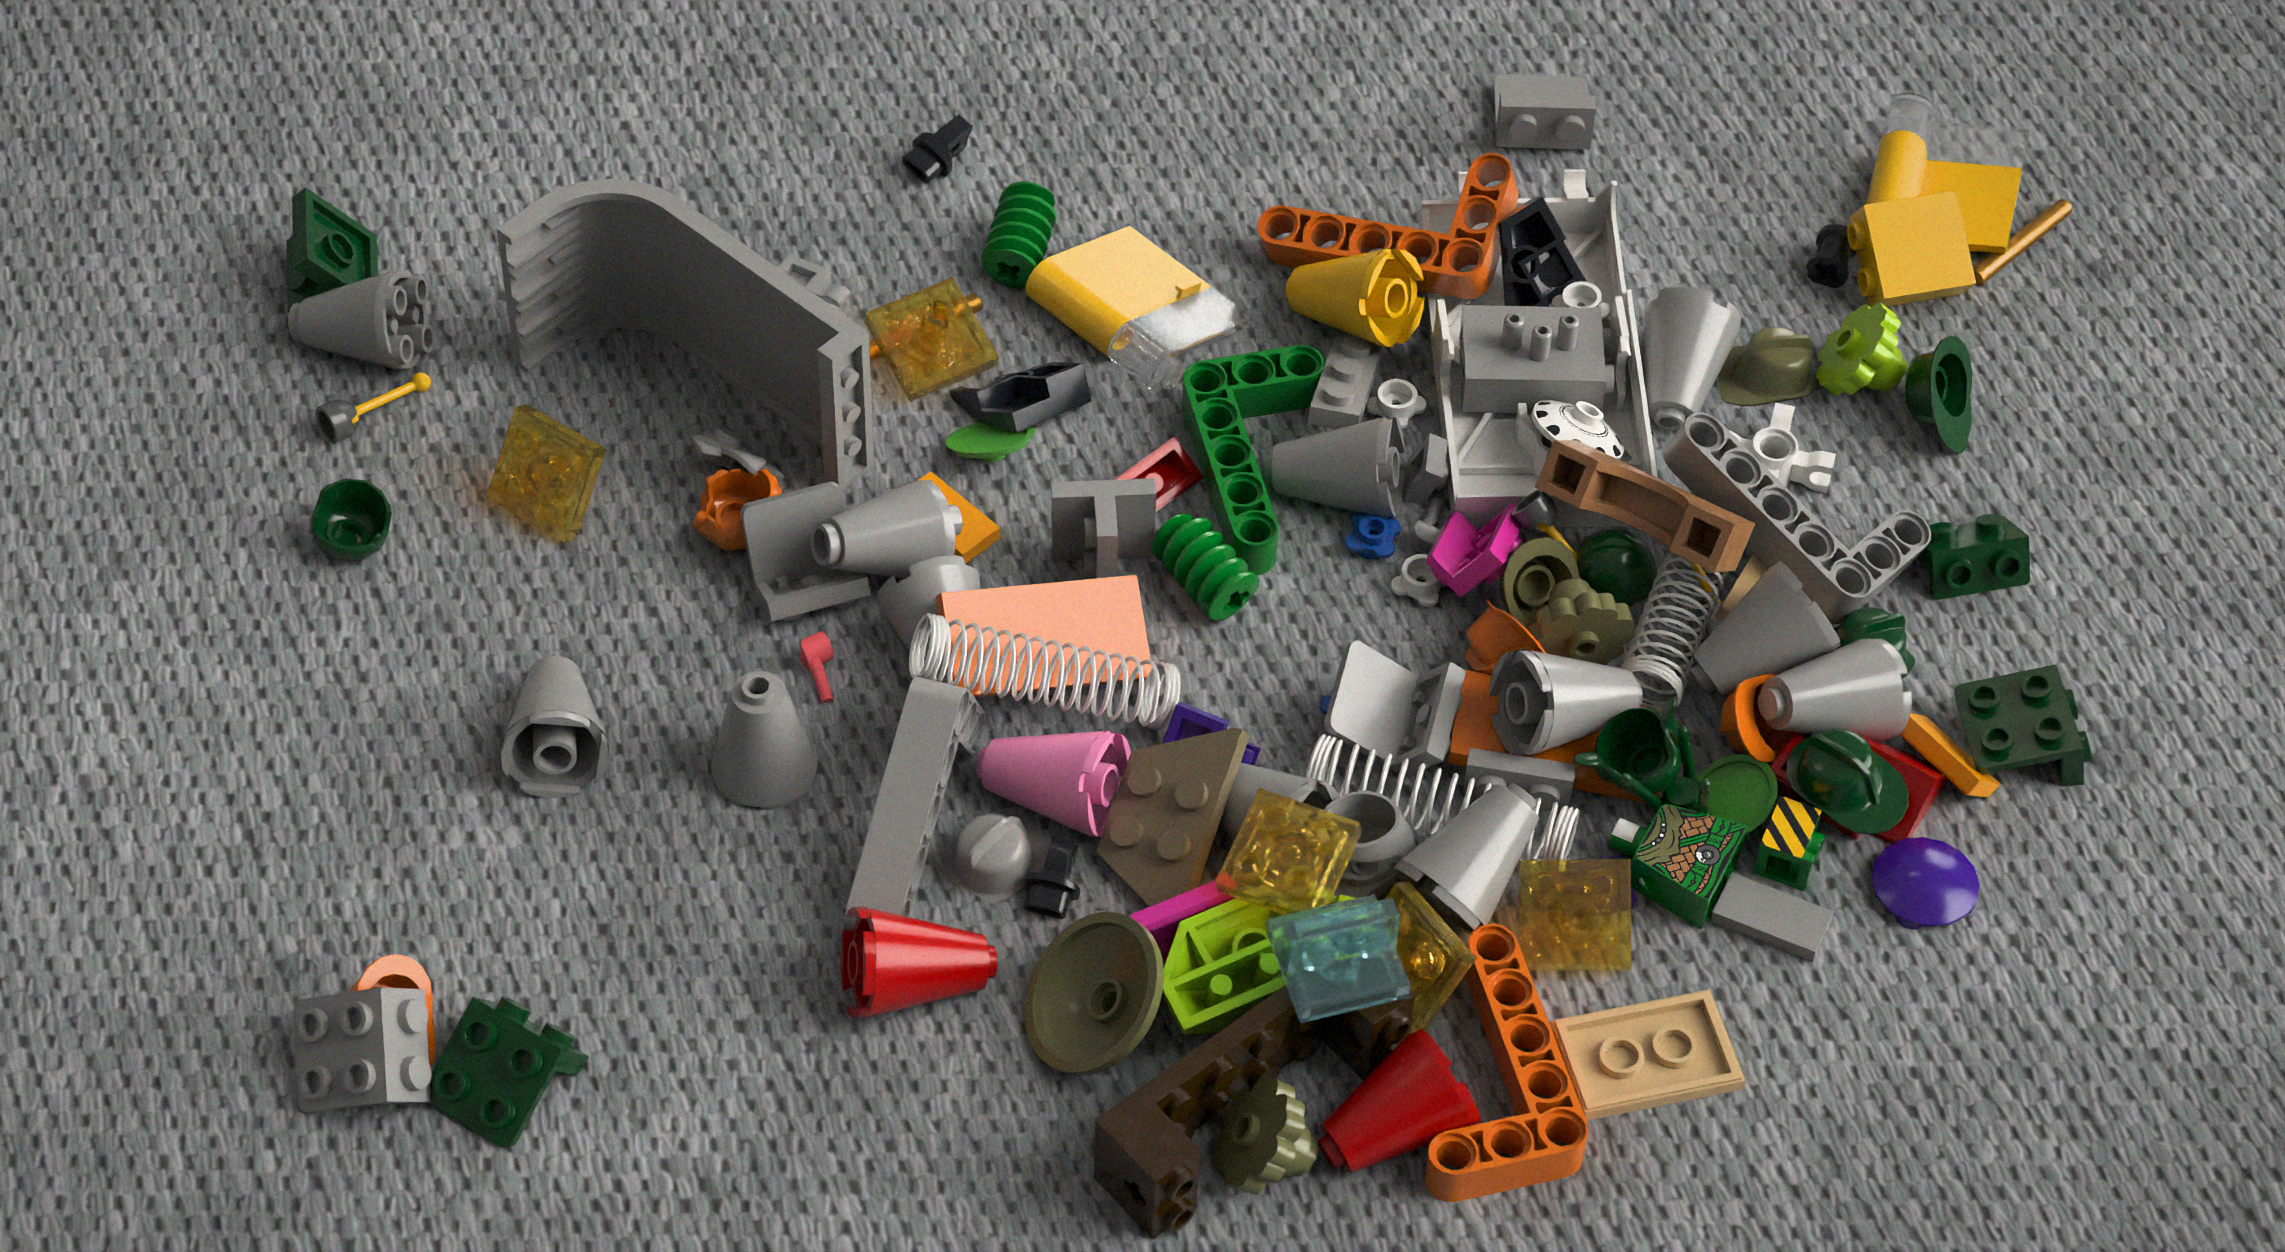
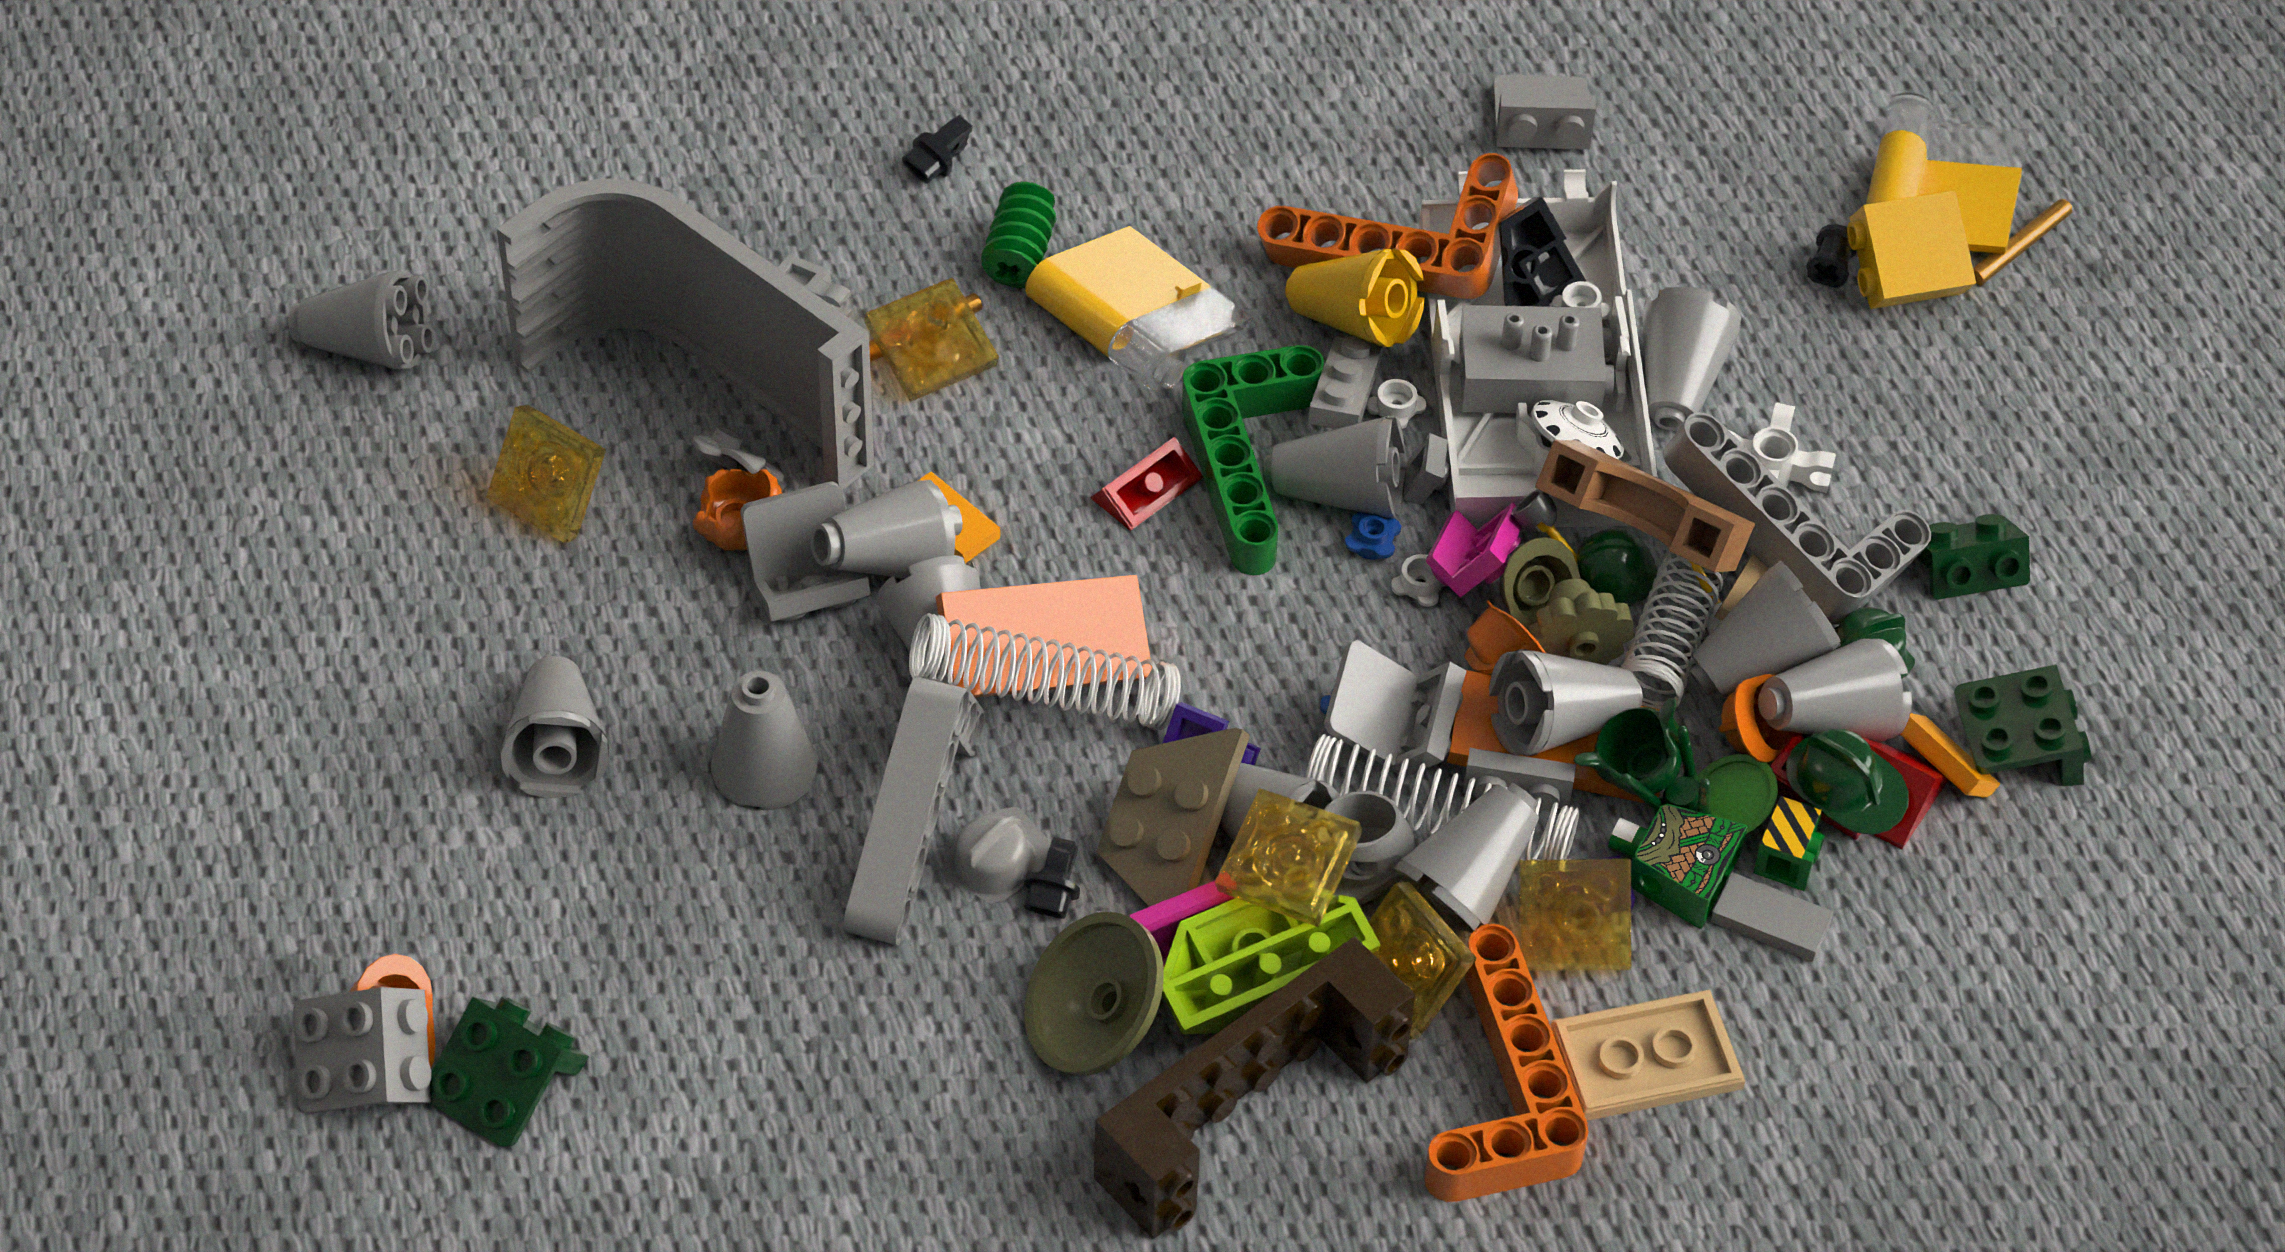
(325, 249): dark green bracket -> none
(340, 418): hinge -> none
(349, 509): dark green hair -> none
(814, 652): coral hand -> none
(909, 962): red cone -> none
(987, 442): bright green piece -> none
(1026, 396): black slope -> none
(1058, 775): bright pink cone -> none
(1102, 523): light grey bracket -> none
(1204, 565): green piece -> none
(1264, 1137): olive plant -> none
(1340, 956): clear light blue bracket -> none
(1398, 1107): red cone -> none
(1426, 530): light grey hand -> none
(1768, 369): olive piece -> none
(1862, 353): lime plant -> none
(1925, 882): dark purple dish -> none
(1940, 391): dark green piece -> none

